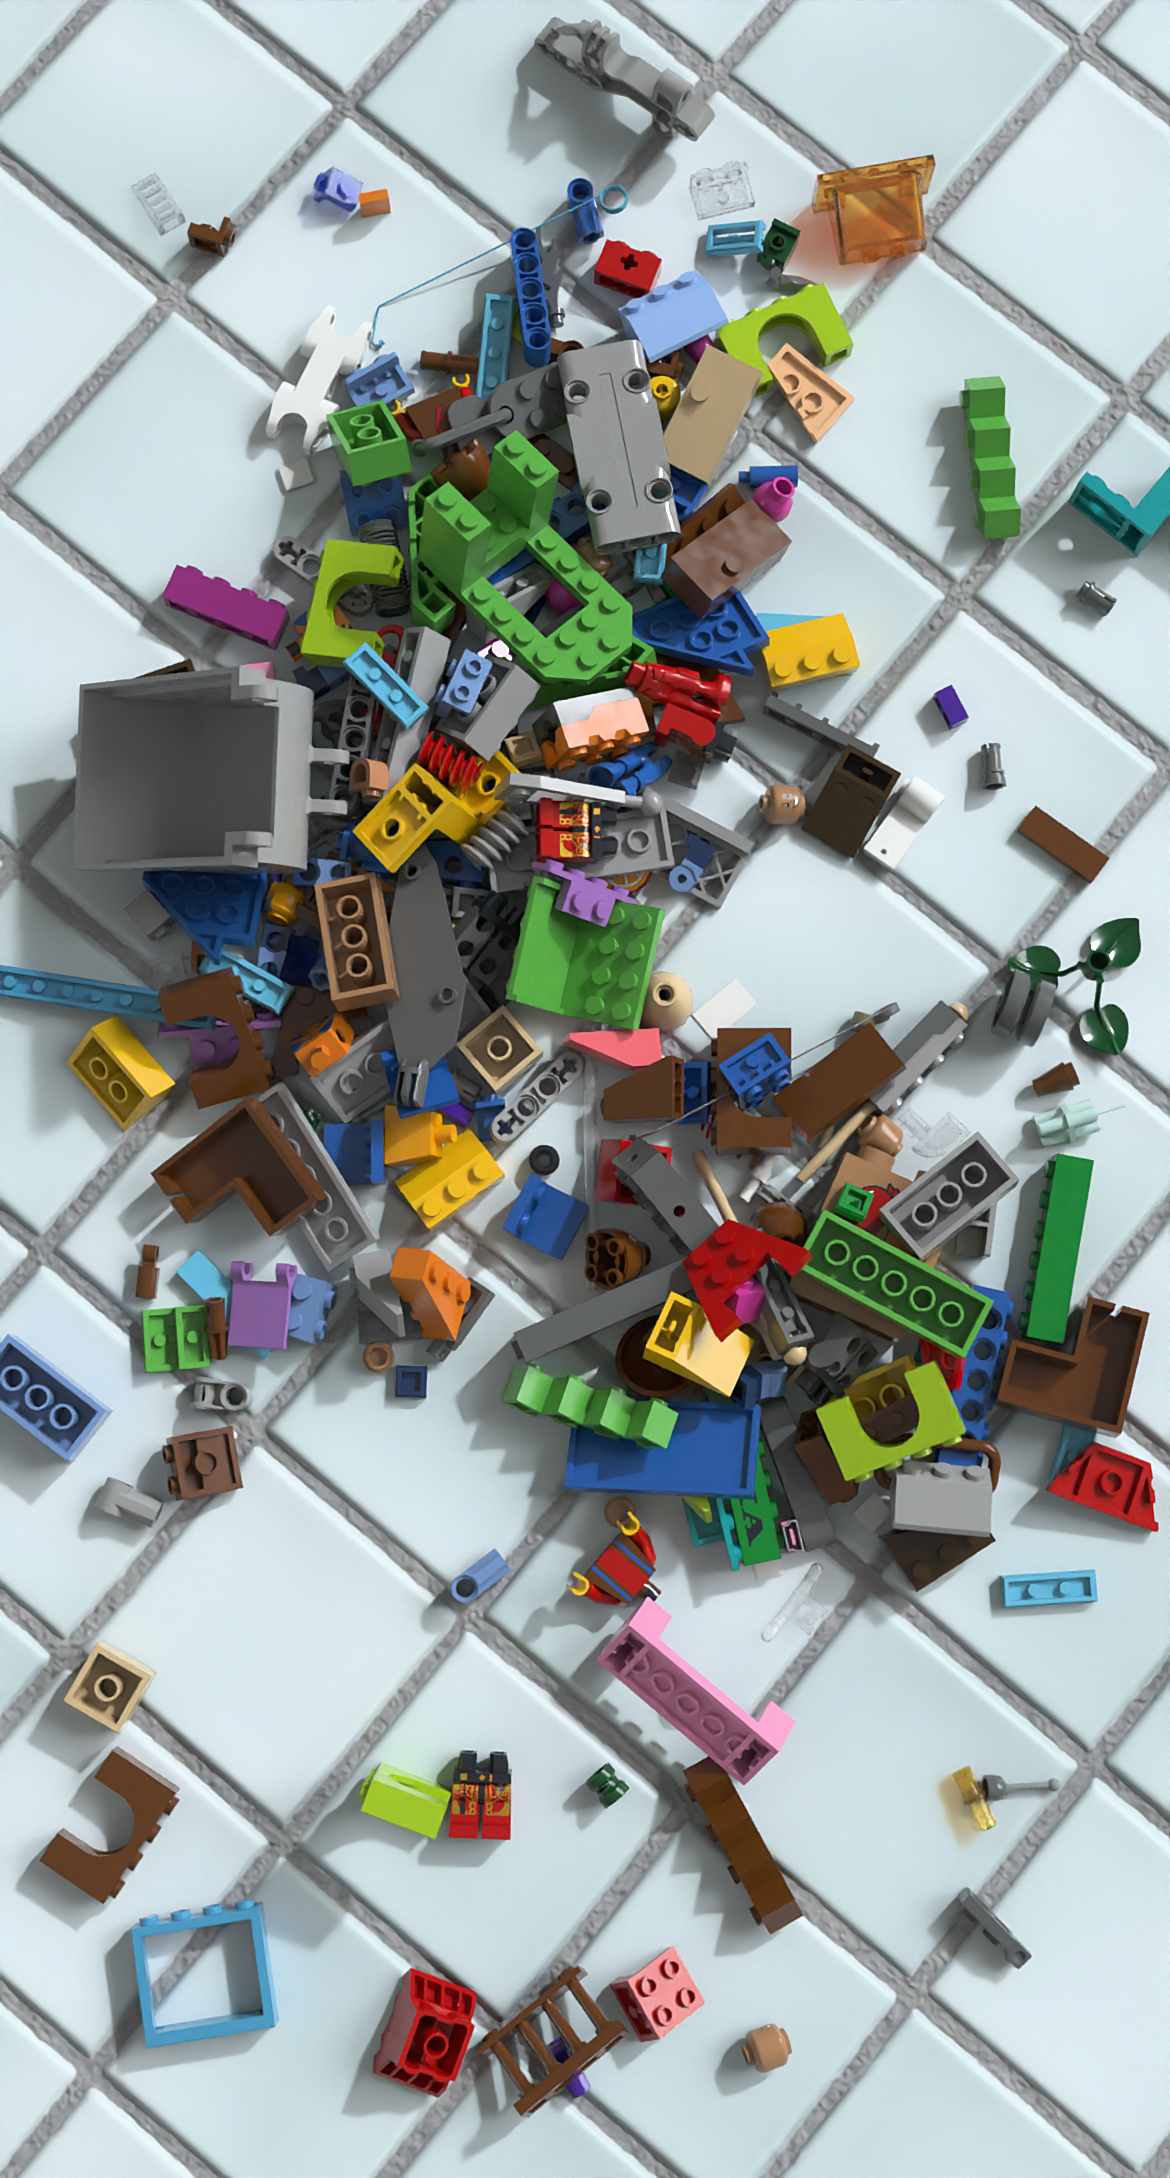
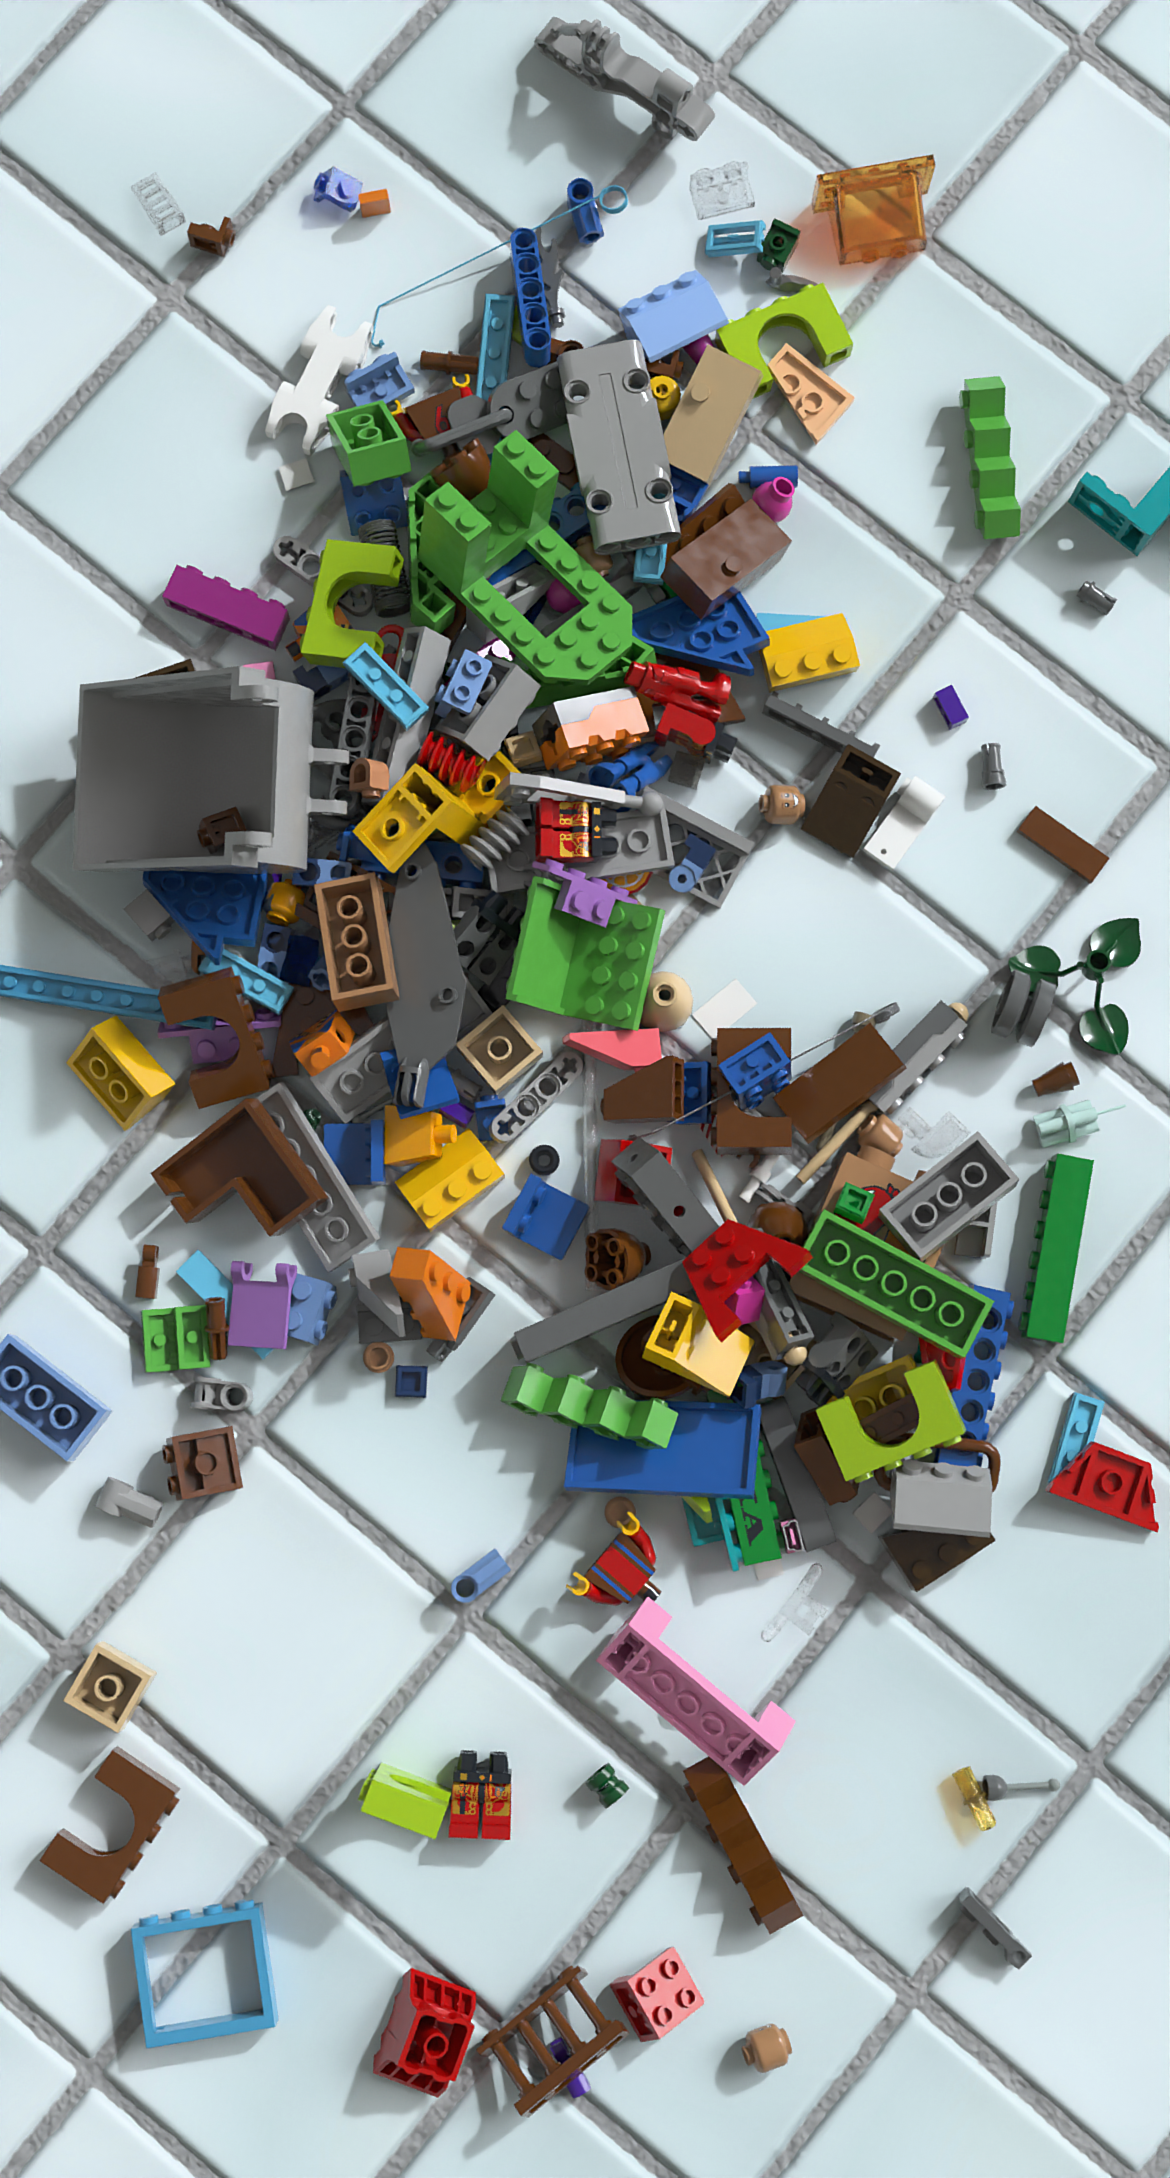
(213, 828): none -> reddish brown bracket
(613, 273): red brick -> none
(1048, 1588): medium azure tile -> none
(1082, 1388): reddish brown piece -> none

